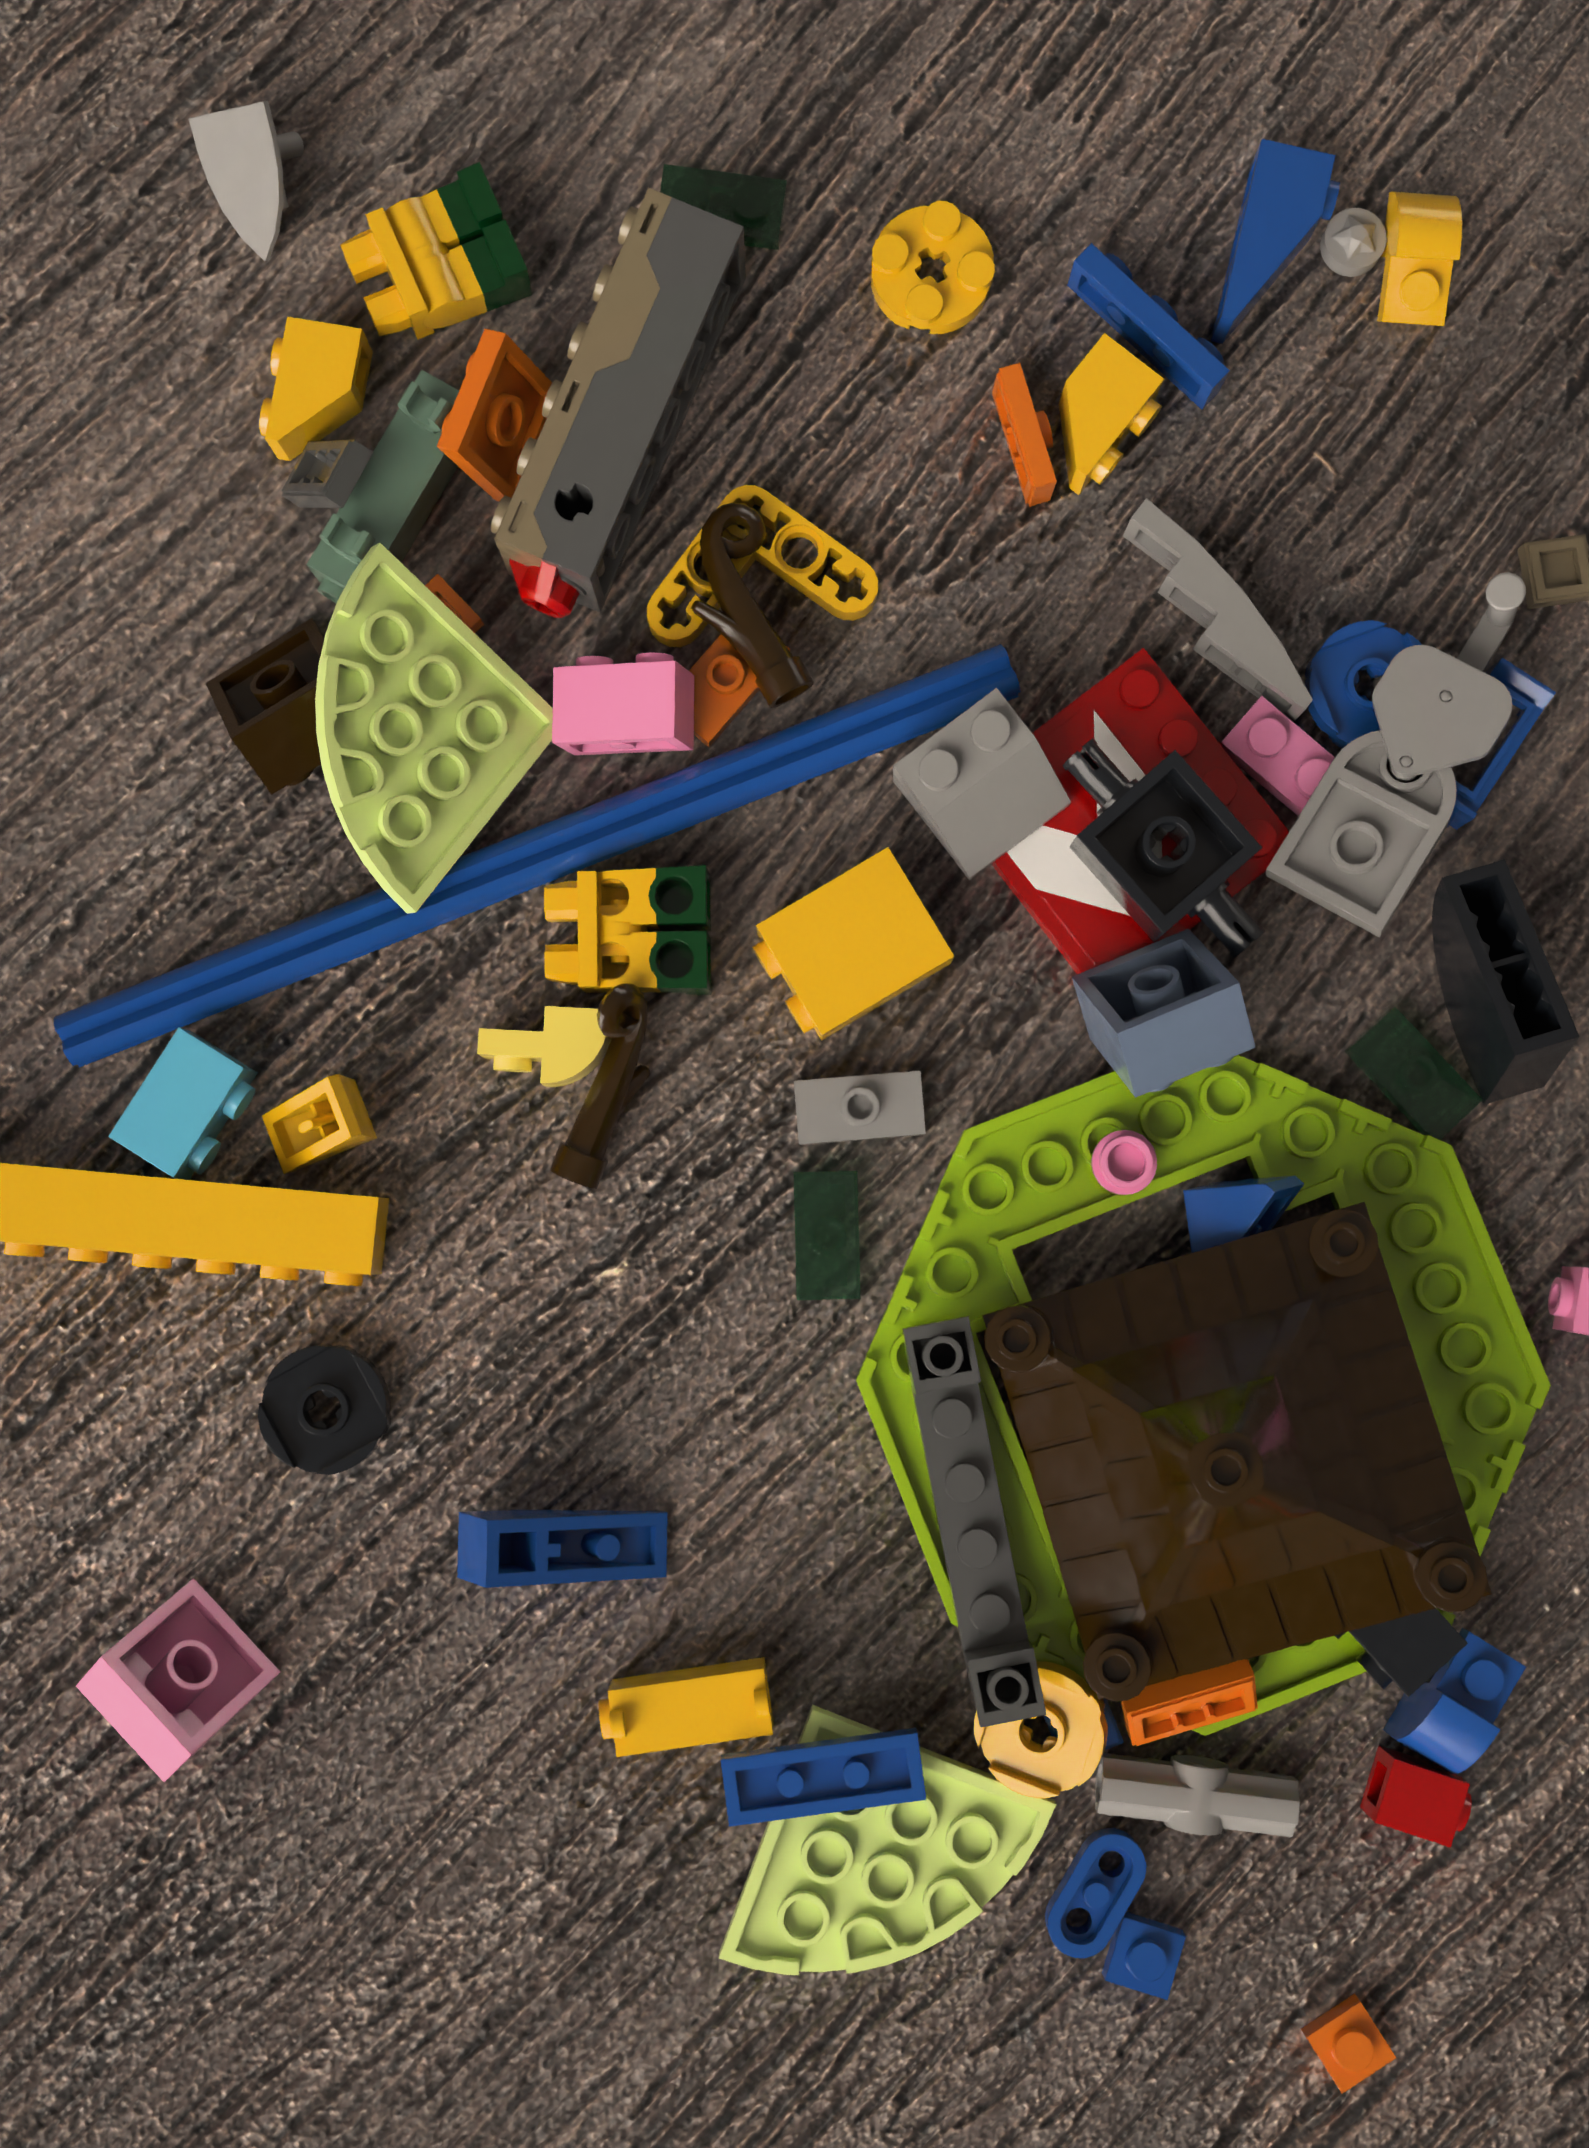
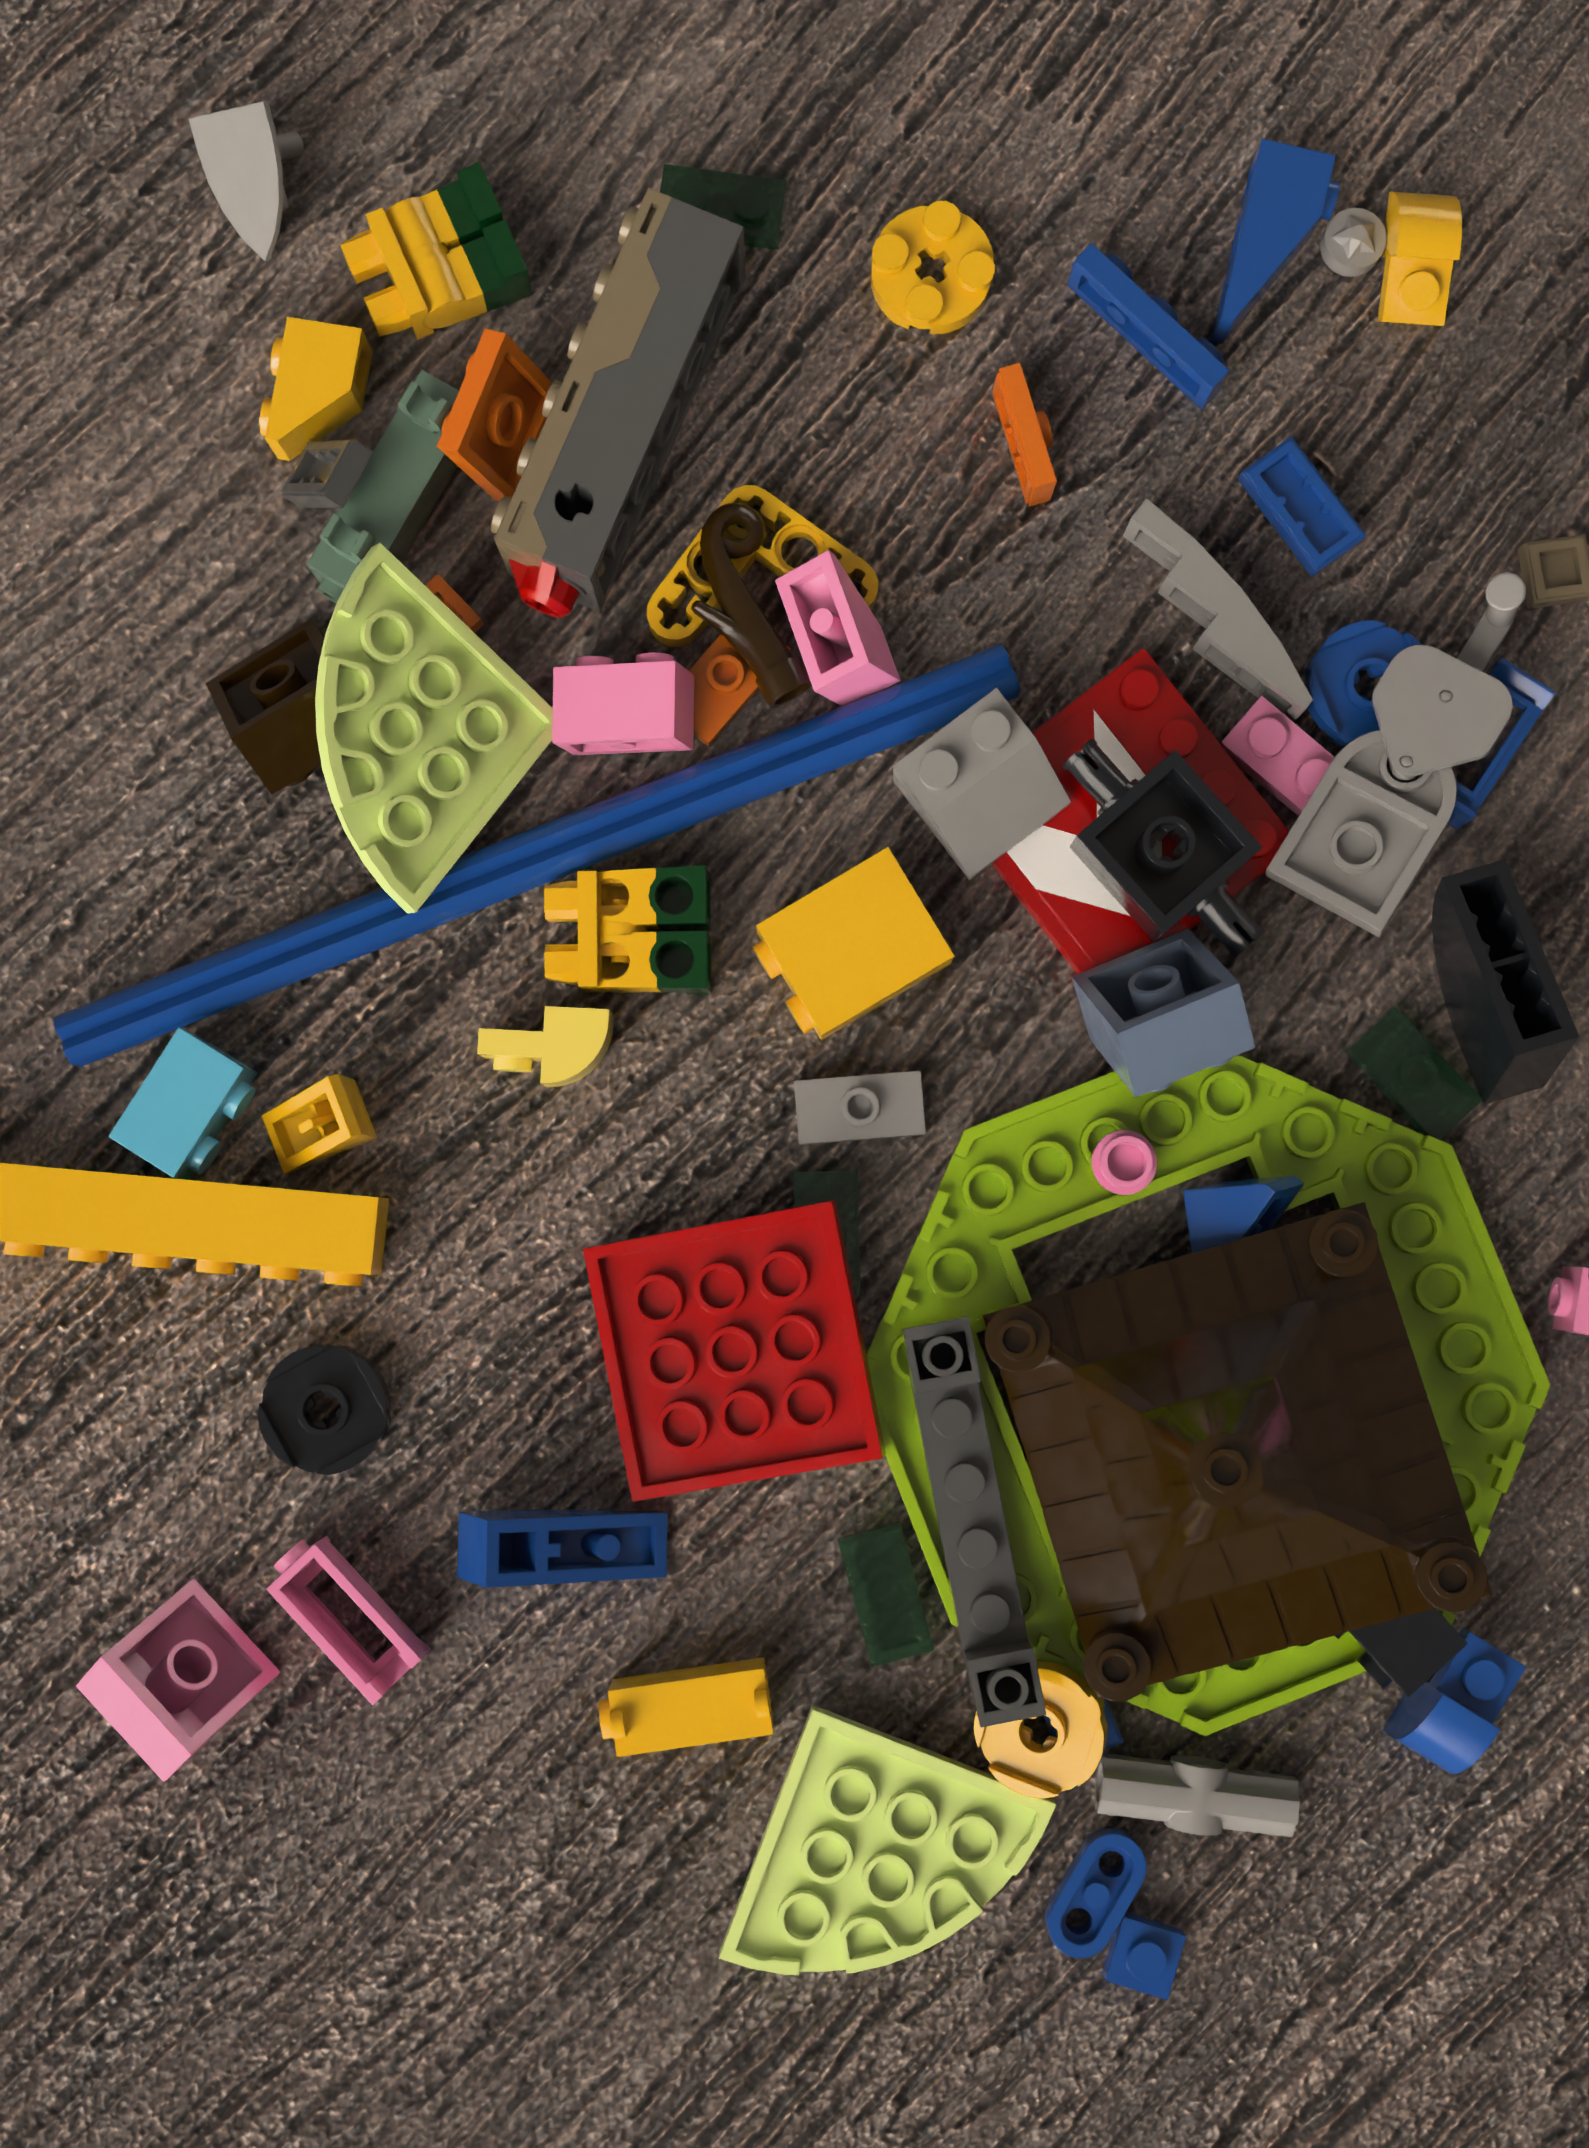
(291, 1591): none -> bright pink window
(624, 1019): dark brown plant -> none
(734, 1351): none -> red plate
(823, 1777): blue plate -> none
(836, 632): none -> bright pink slope
(885, 1594): none -> clear green plate
(1099, 408): yellow slope -> none
(1190, 1702): orange plate -> none
(1301, 507): none -> blue plate
(1348, 2043): orange plate -> none
(1416, 1797): red brick -> none

